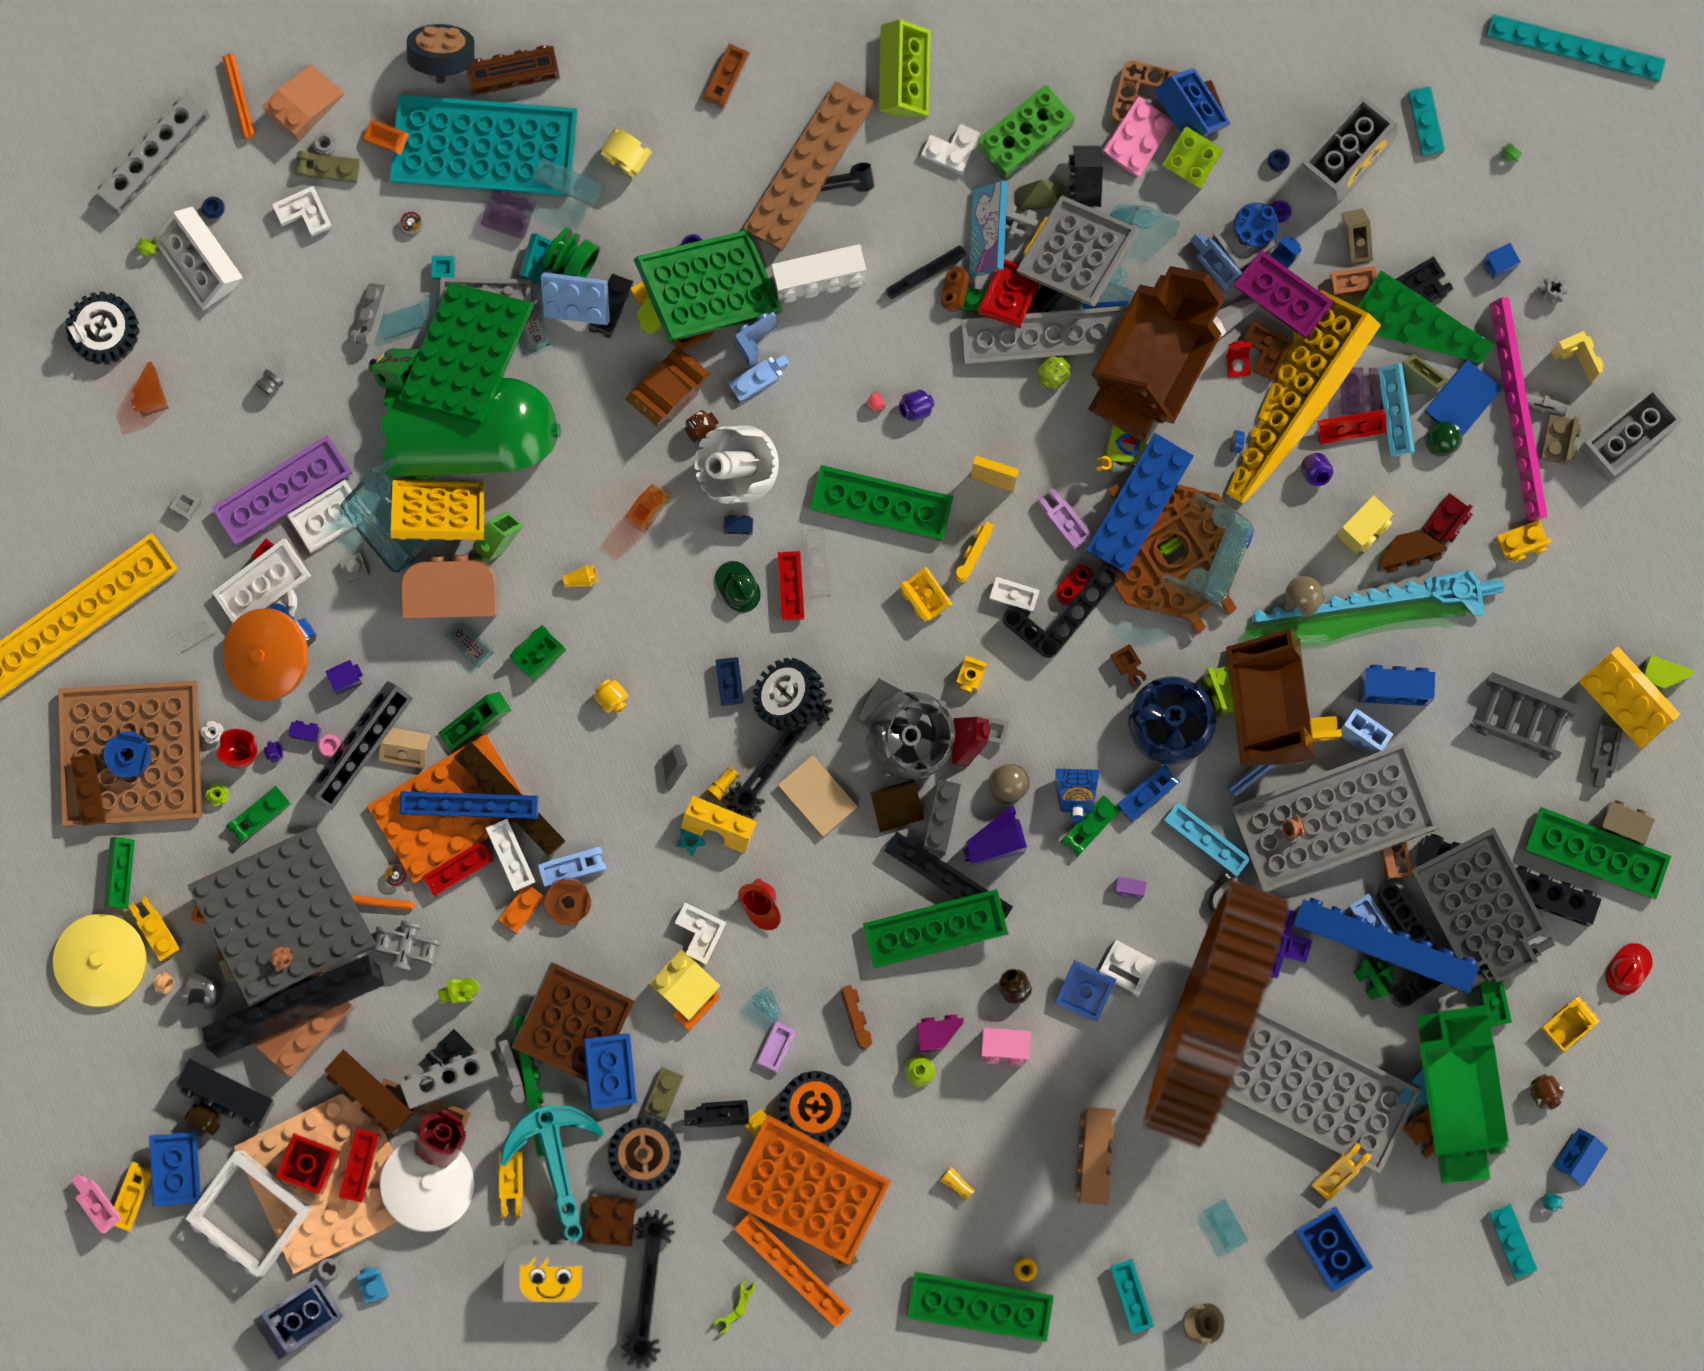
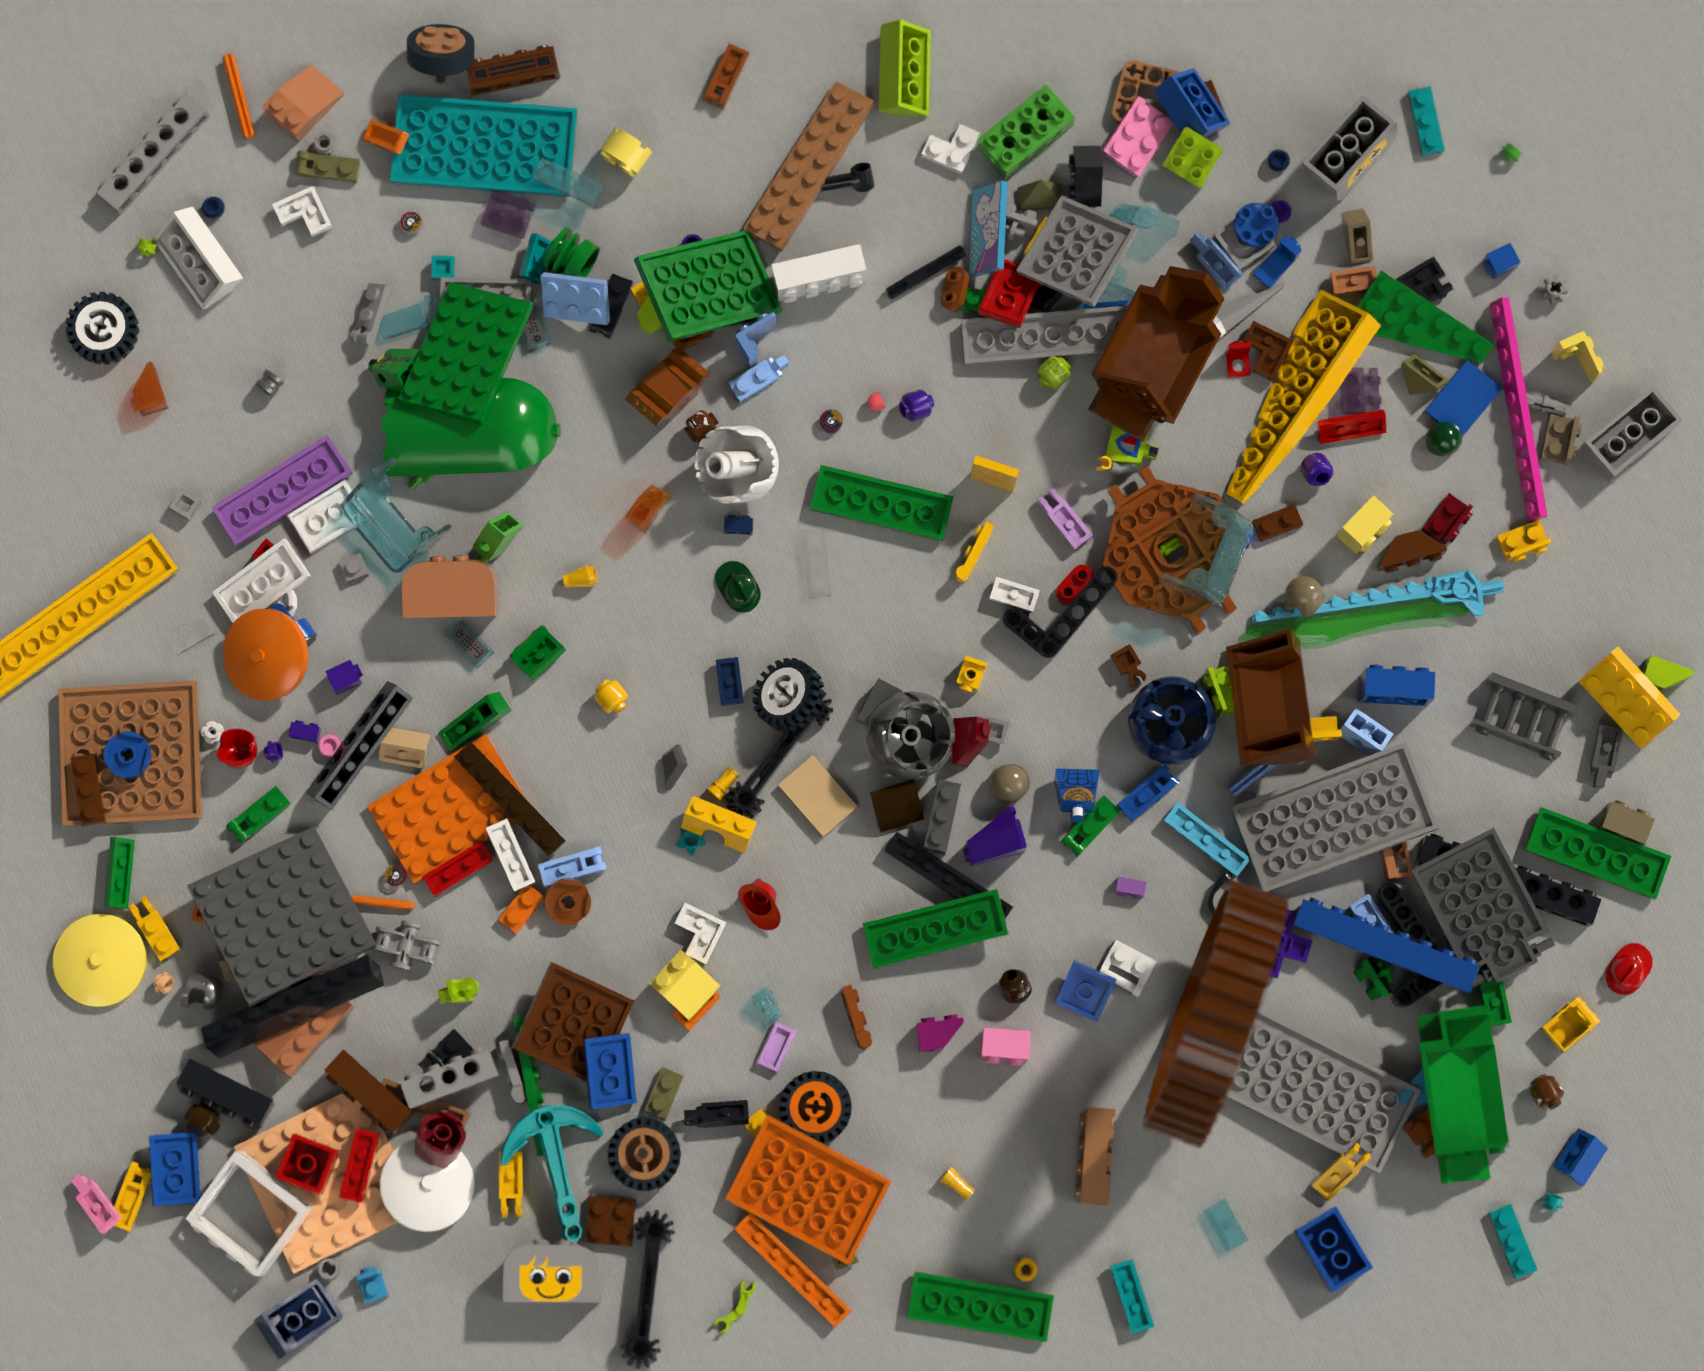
(78, 332): white plate -> none
(221, 799): lime plate -> none
(281, 958): nougat plate -> none
(437, 510): yellow plate -> none
(469, 805): blue tile -> none
(791, 586): red plate -> none
(831, 421): none -> tile
(925, 595): yellow bracket -> none
(925, 1076): lime cone -> none
(1139, 503): blue plate -> none
(1203, 1323): dark tan helmet -> none
(1237, 441): blue tile -> none
(1277, 523): none -> reddish brown plate
(1283, 294): magenta plate -> none
(1293, 828): nougat plate -> none
(1396, 410): medium azure plate -> none
(1576, 48): teal plate -> none

